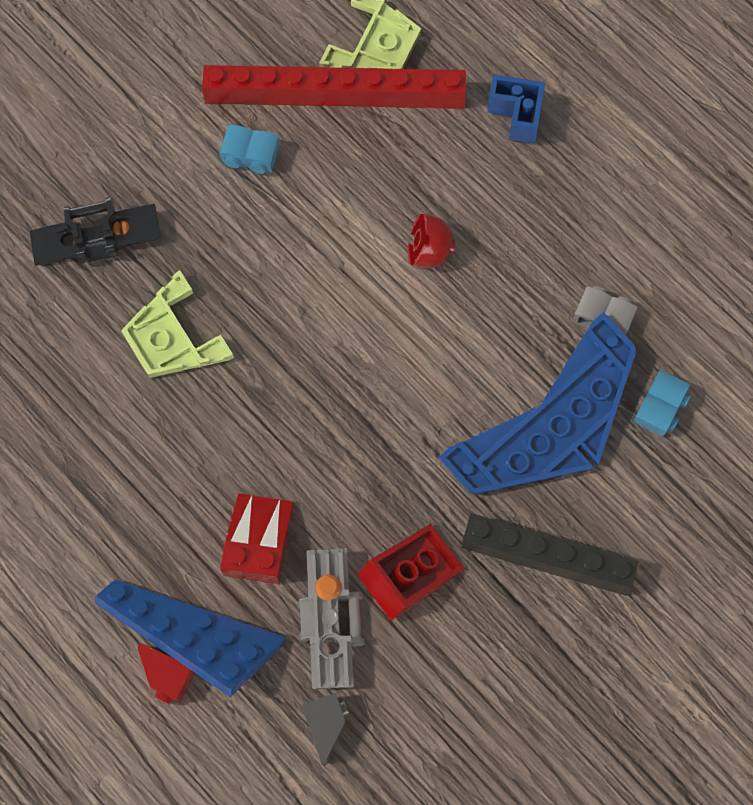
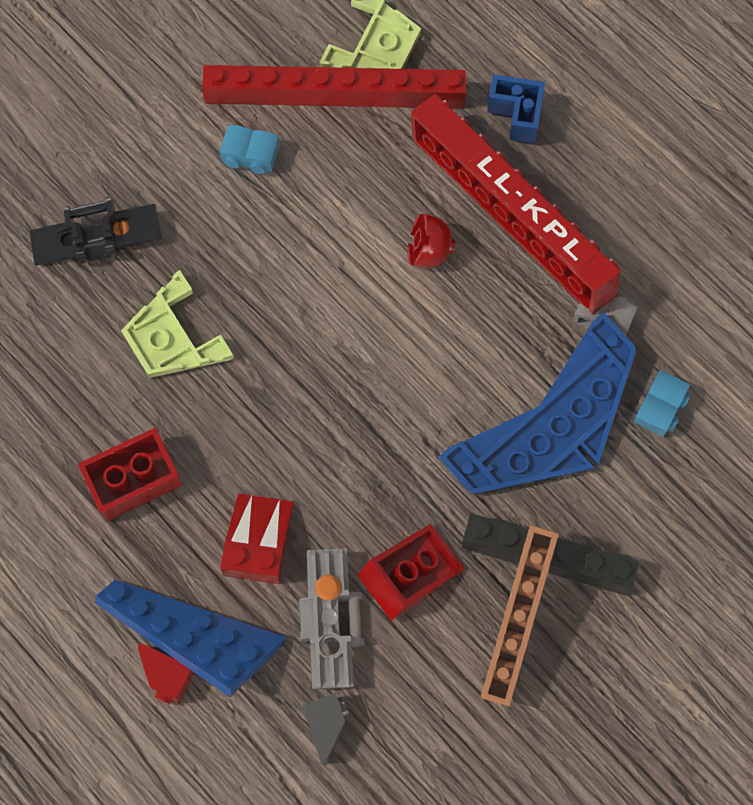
(130, 474): none -> red brick
(515, 204): none -> red brick
(519, 615): none -> nougat brick

